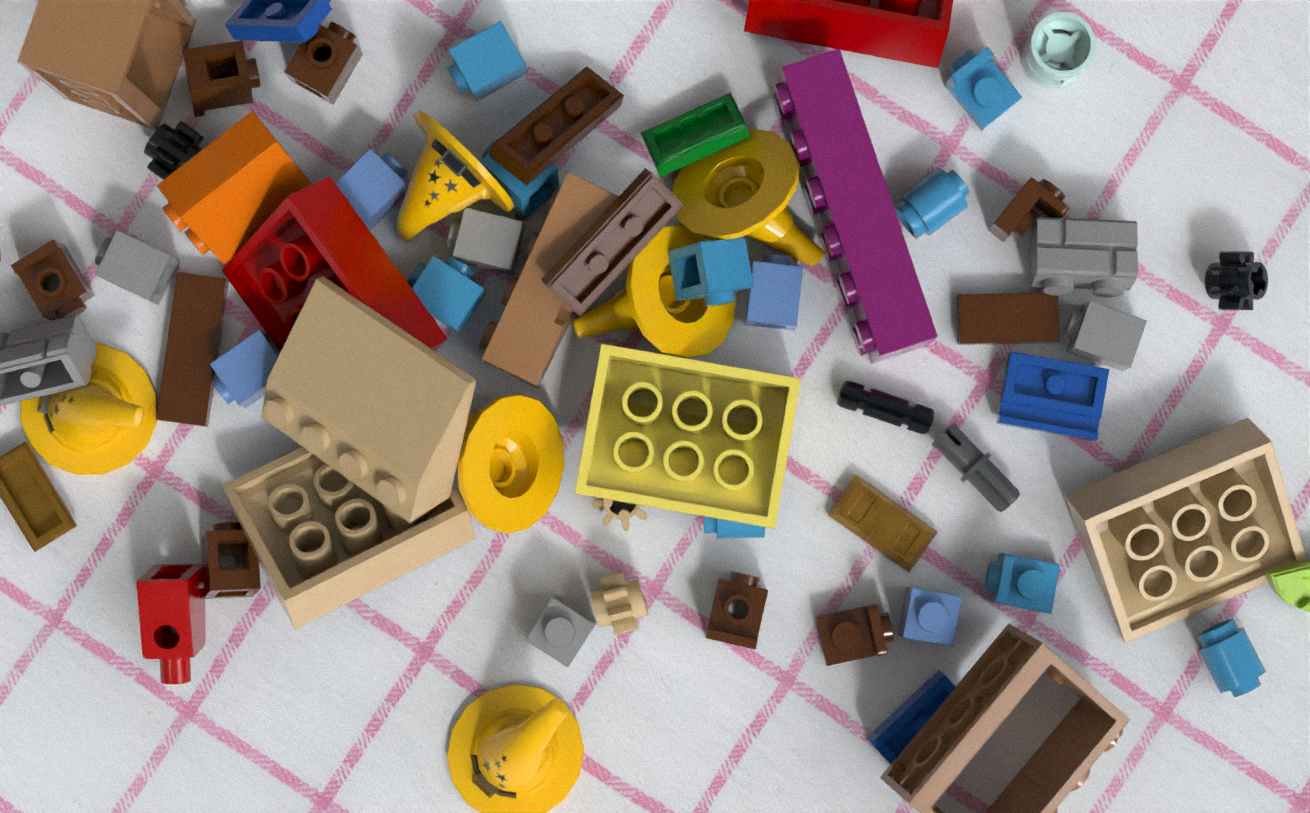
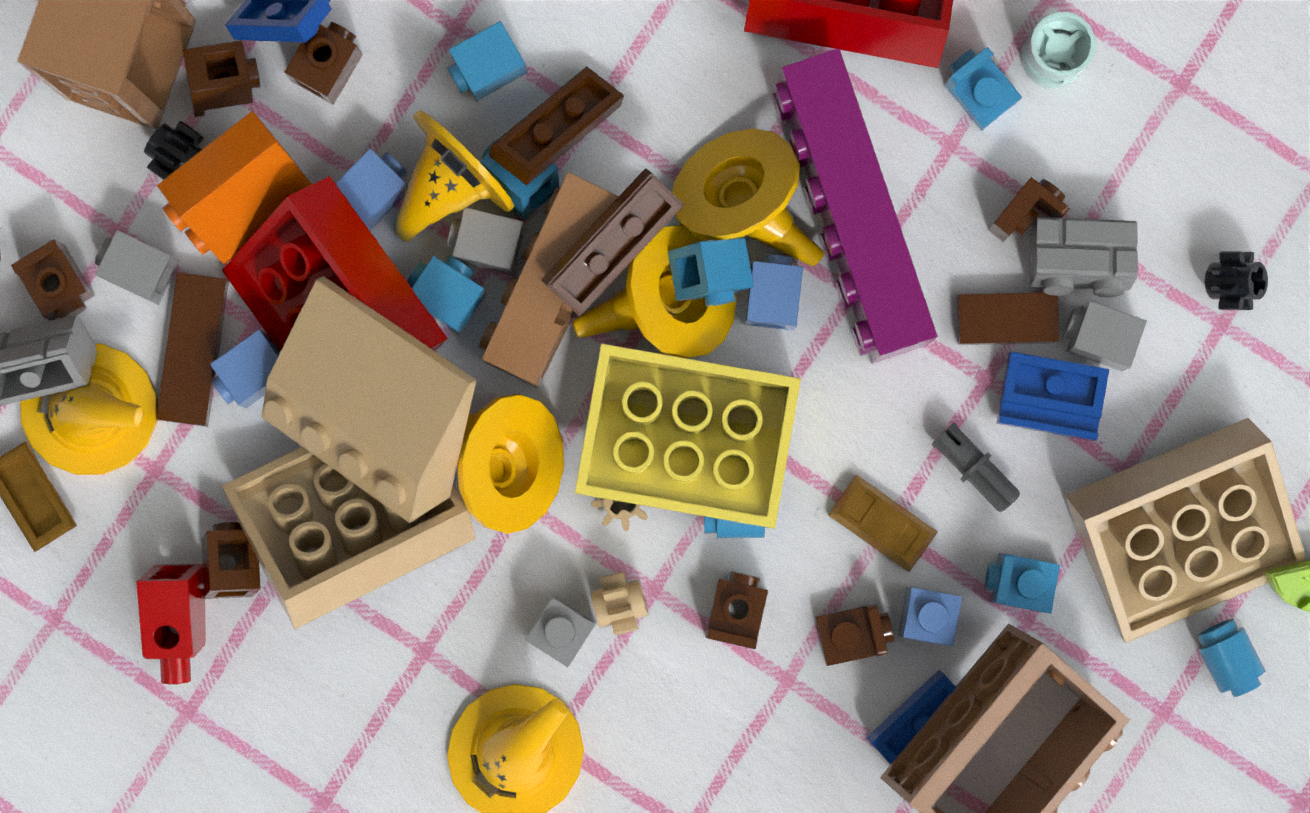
(695, 134): green plate -> none
(885, 407): black axle -> none
(932, 202): dark azure brick -> none

